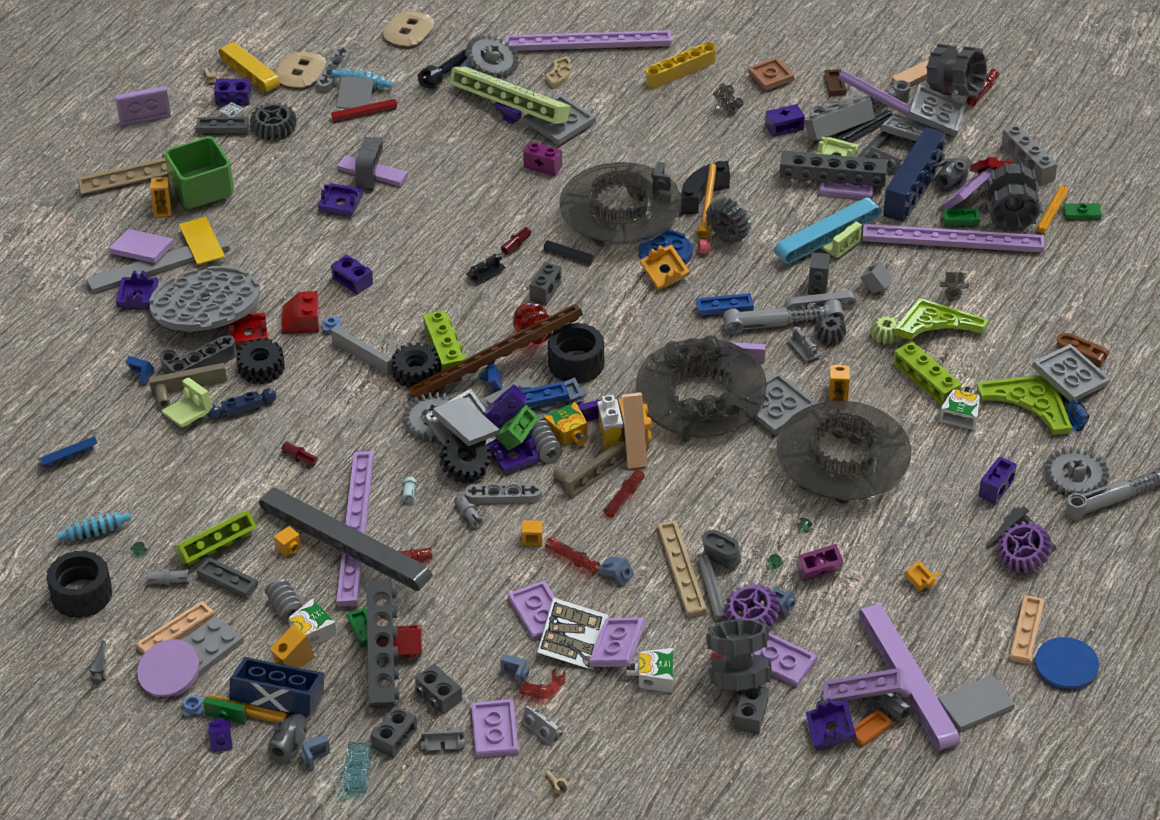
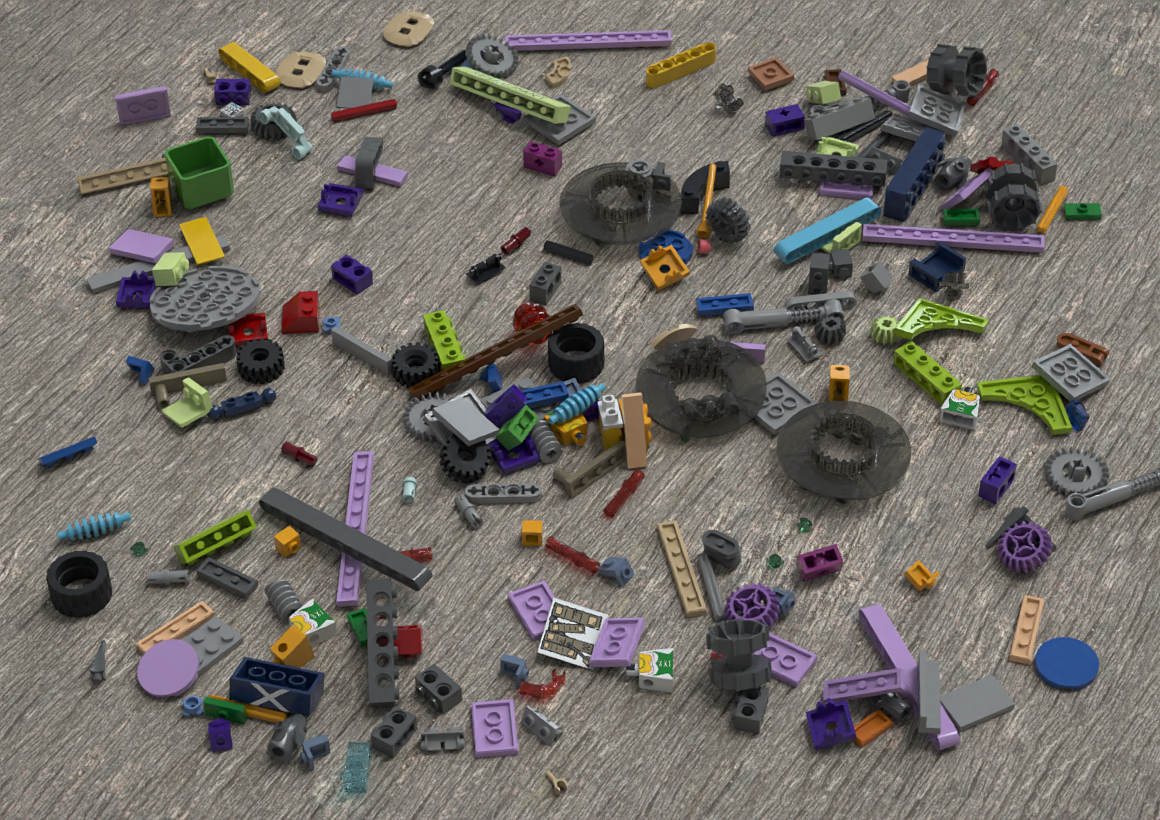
(170, 269): none -> yellowish green brick
(290, 127): none -> light aqua plate
(576, 404): none -> medium azure piece
(638, 165): none -> light grey gear
(681, 333): none -> tan tile
(823, 92): none -> yellowish green brick
(841, 263): none -> dark grey brick
(928, 695): none -> light grey fence
(934, 266): none -> dark blue panel

